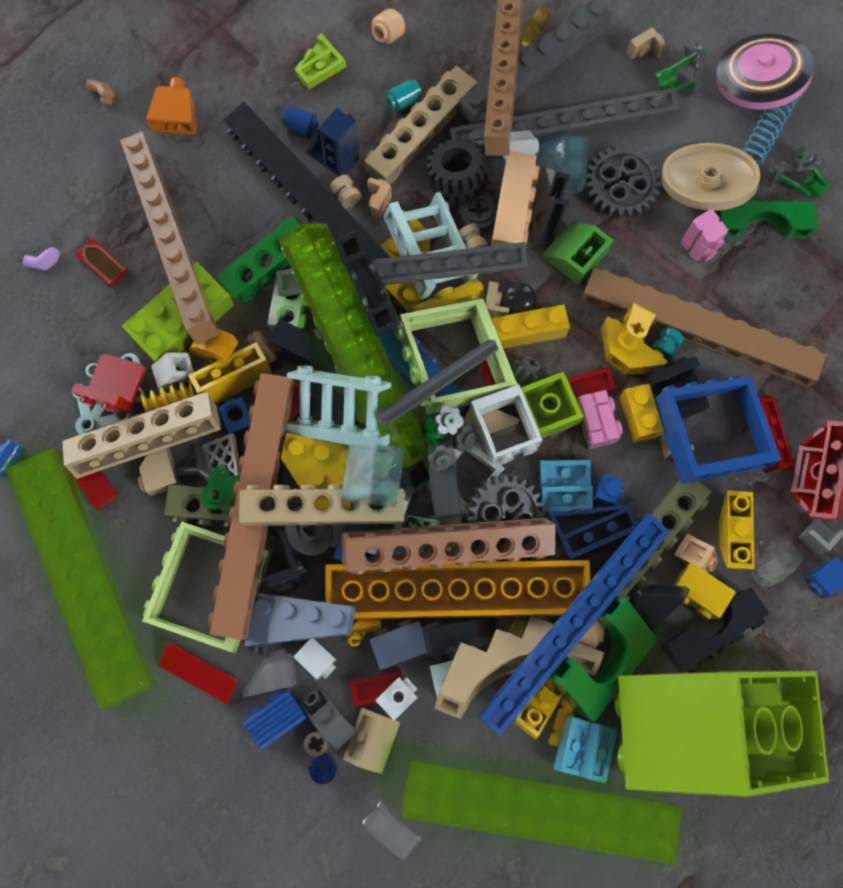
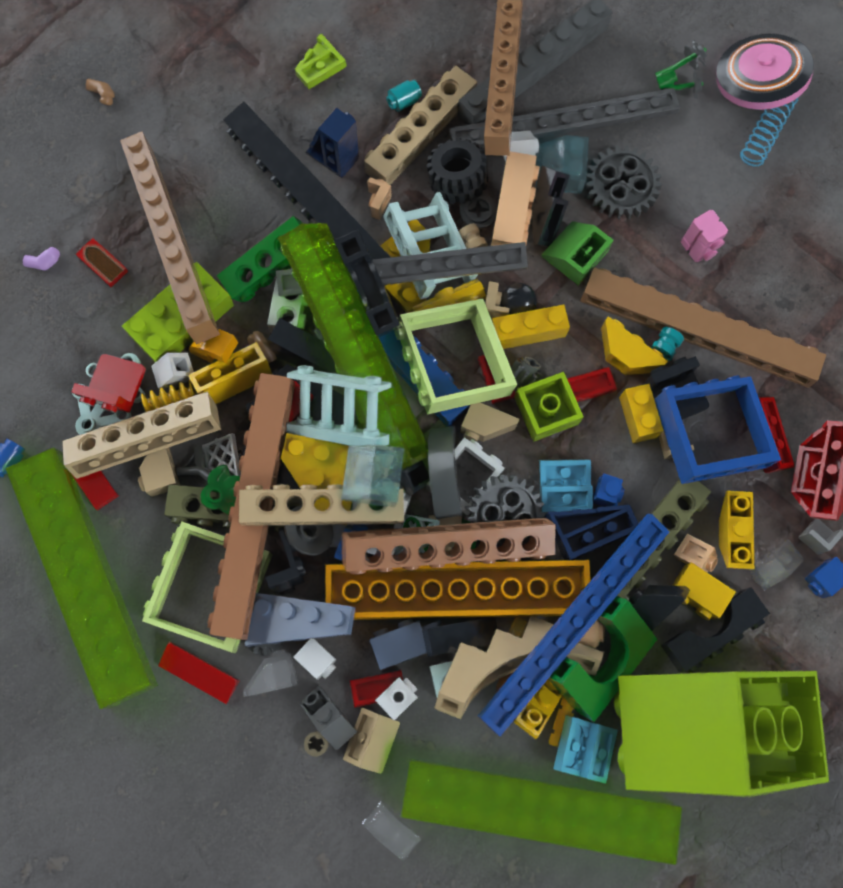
(172, 109): orange torso -> none
(228, 409): blue brick -> none
(275, 719): blue brick -> none
(300, 121): blue brick -> none
(327, 769): clear blue wheel -> none
(344, 190): tan wheel -> none
(360, 629): yellow arm -> none
(388, 26): light nougat head -> none
(437, 382): dark grey axle -> none
(439, 427): dark grey plant -> none
(499, 400): white window -> none
(534, 25): clear yellow axle -> none
(598, 420): bright pink brick -> none
(635, 327): yellow piece -> none
(644, 42): tan bracket -> none
(710, 176): tan dish -> none
(793, 218): green arch -> none
(815, 182): plant -> none

